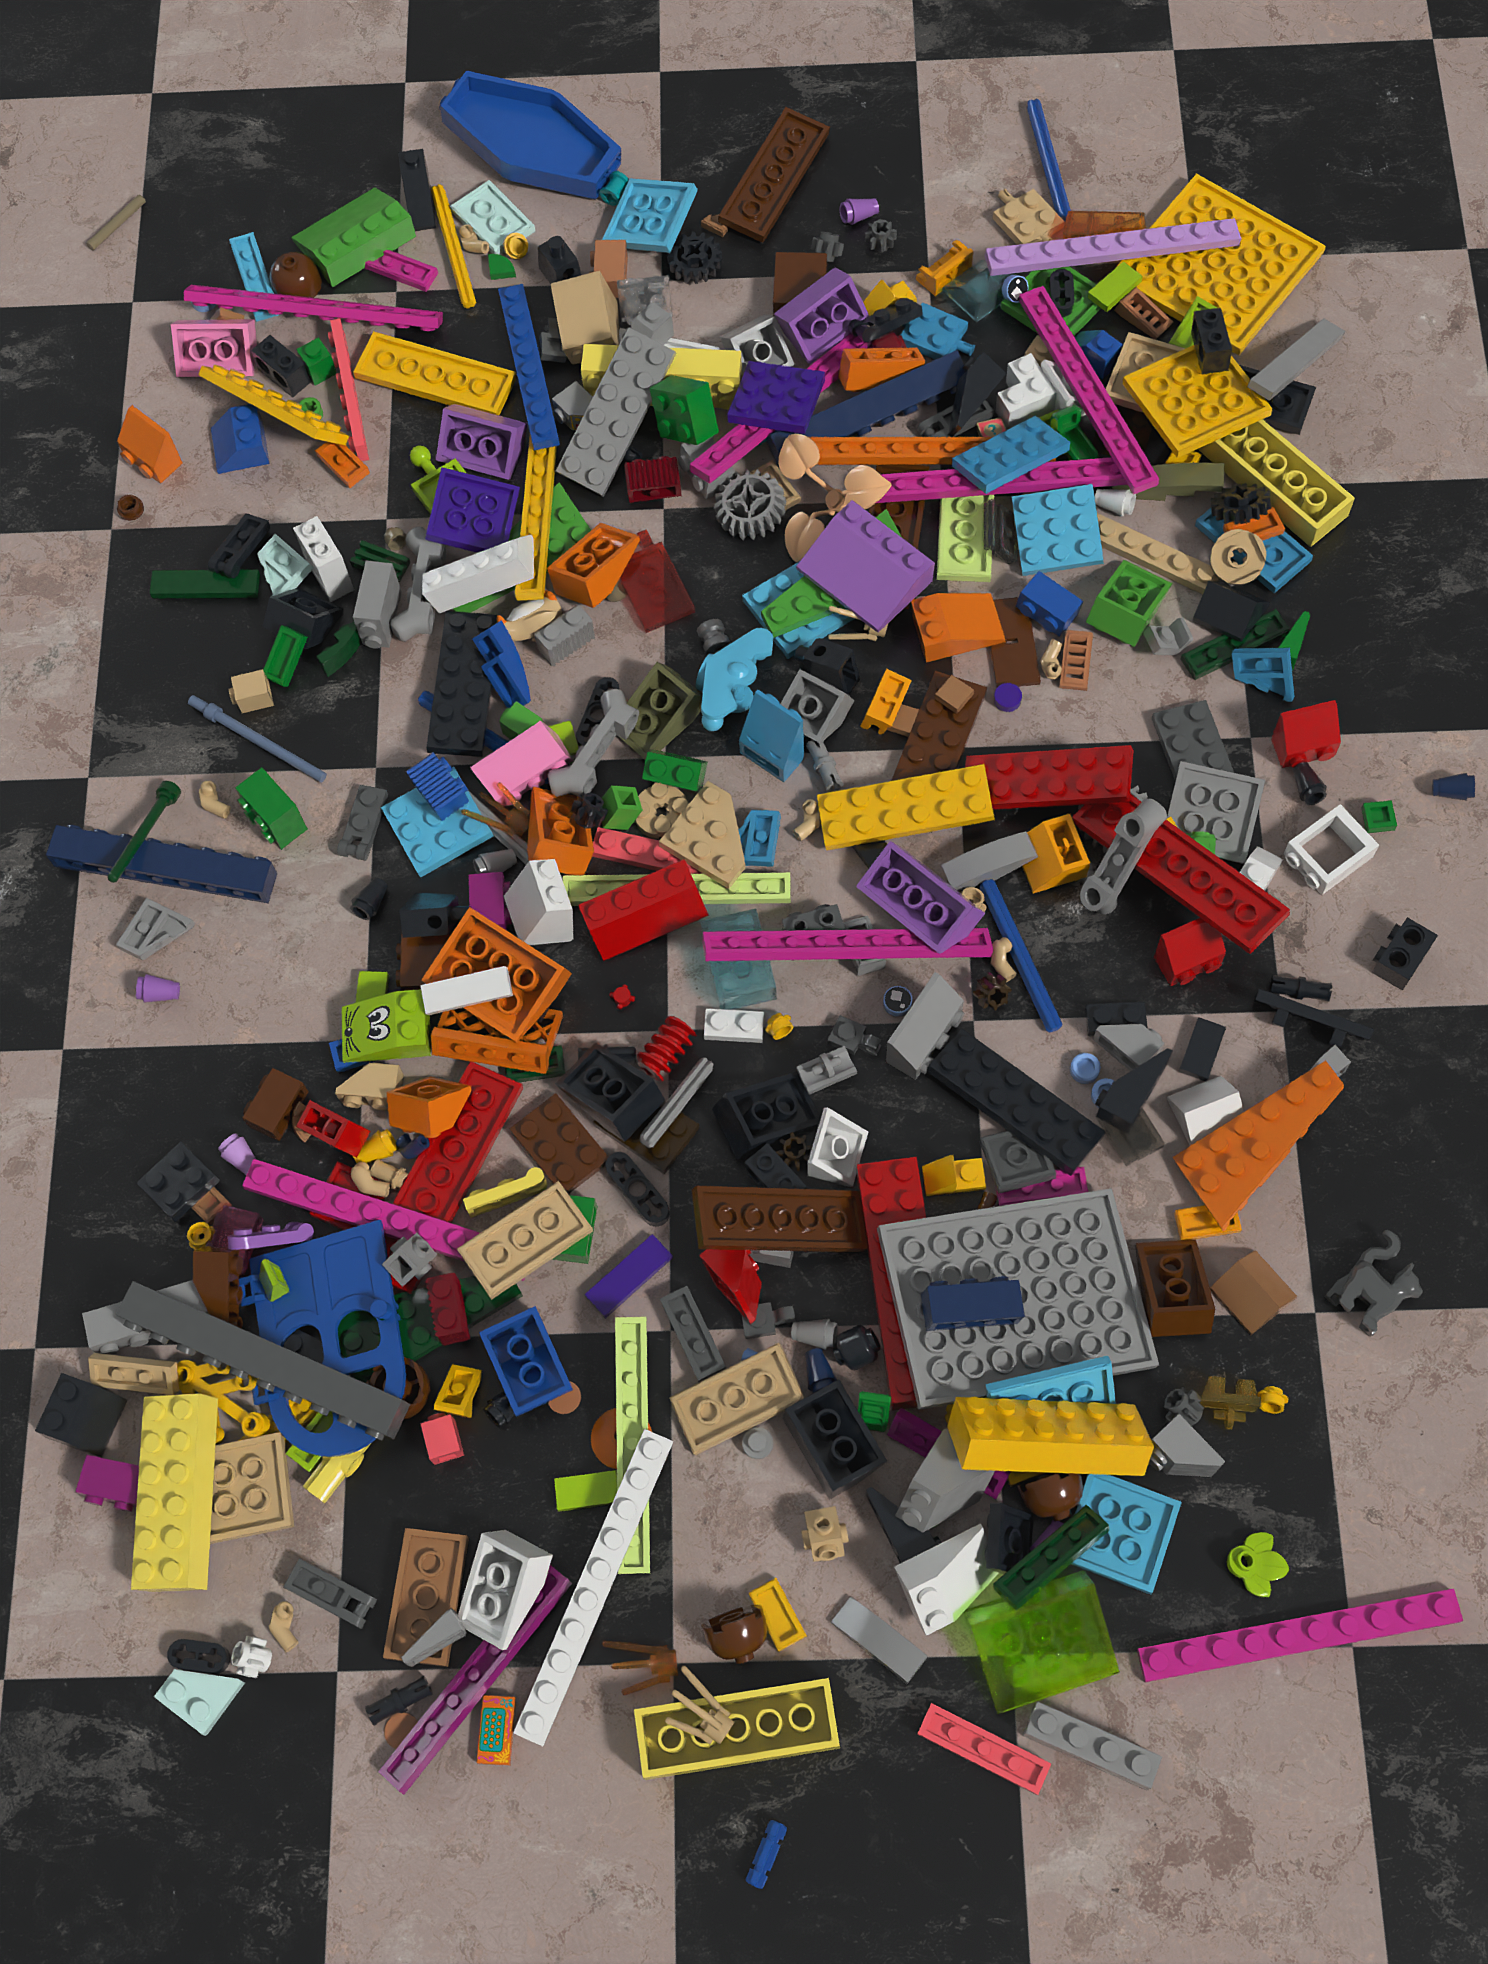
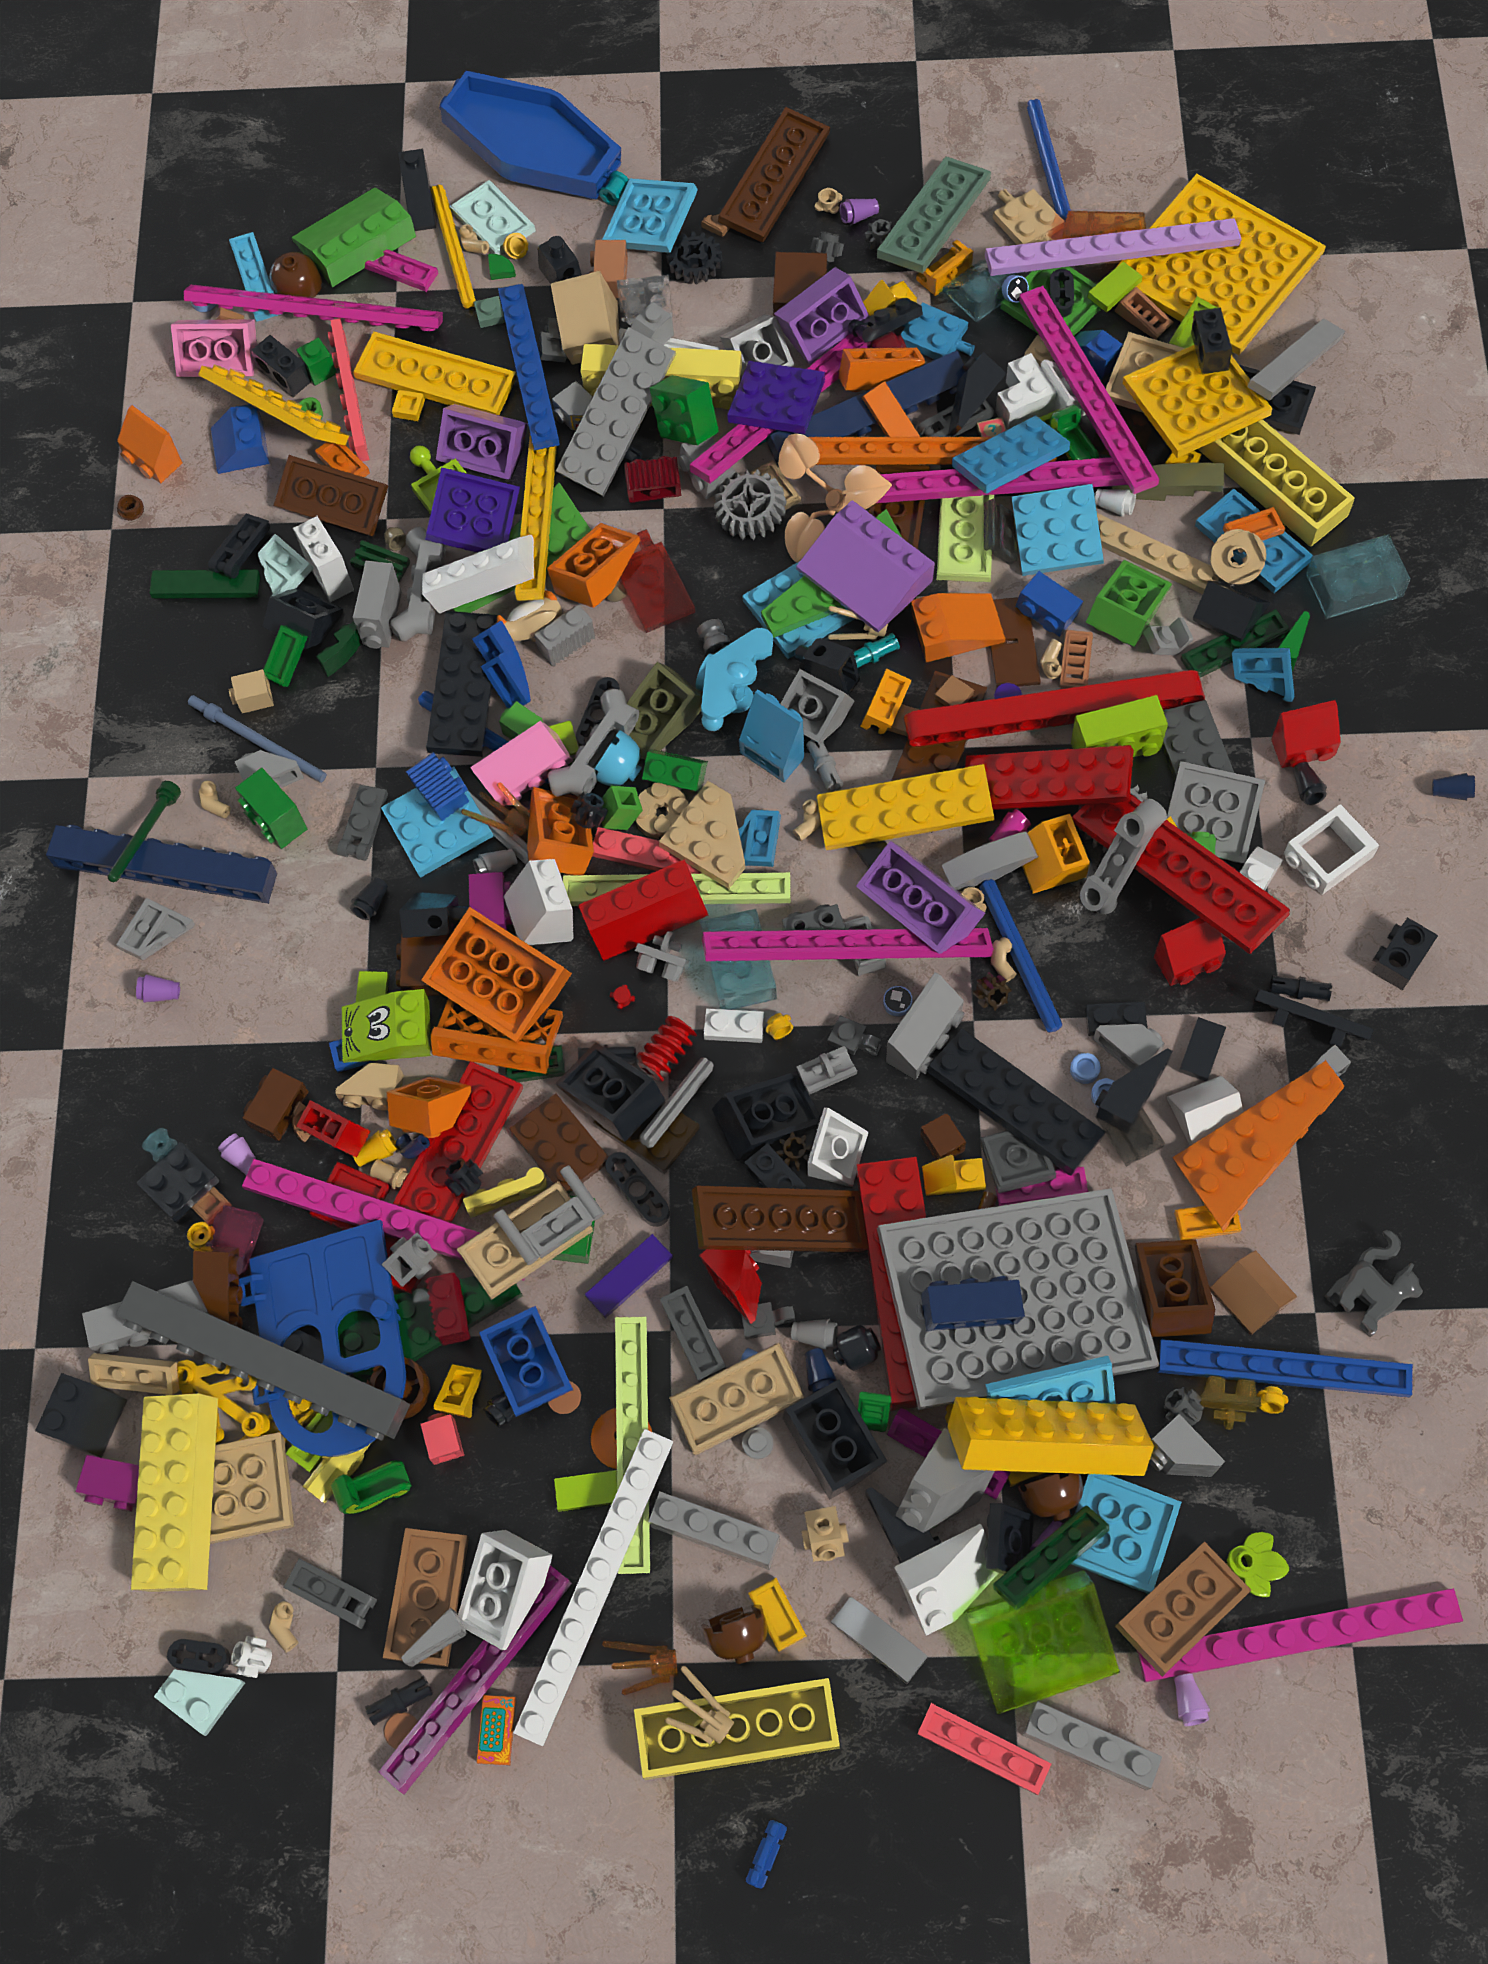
(116, 222): dark tan bar -> none
(154, 1139): none -> clear light blue plate
(270, 1236): medium lavender plate -> none
(272, 1280): lime slope -> none
(280, 769): none -> light grey slope
(331, 495): none -> reddish brown plate
(363, 1180): tan arm -> none
(370, 1487): none -> green animal
(408, 405): none -> yellow plate
(463, 1177): none -> black gear
(466, 990): white tile -> none
(489, 312): none -> sand green plate
(556, 1226): none -> light grey plate
(619, 761): none -> medium azure cylinder
(674, 964): none -> light grey hips
(714, 1530): none -> light grey brick
(828, 200): none -> tan plate
(873, 651): none -> teal pin
(889, 412): none -> orange tile
(933, 214): none -> sand green plate
(943, 1137): none -> reddish brown panel
(1012, 823): none -> dark pink cone
(1045, 708): none -> red beam
(1132, 723): none -> lime brick
(1183, 1608): none -> medium nougat plate
(1190, 1702): none -> lavender cone
(1240, 503): black gear -> none
(1286, 1368): none -> blue plate
(1357, 576): none -> clear light blue brick
(1379, 816): green plate -> none

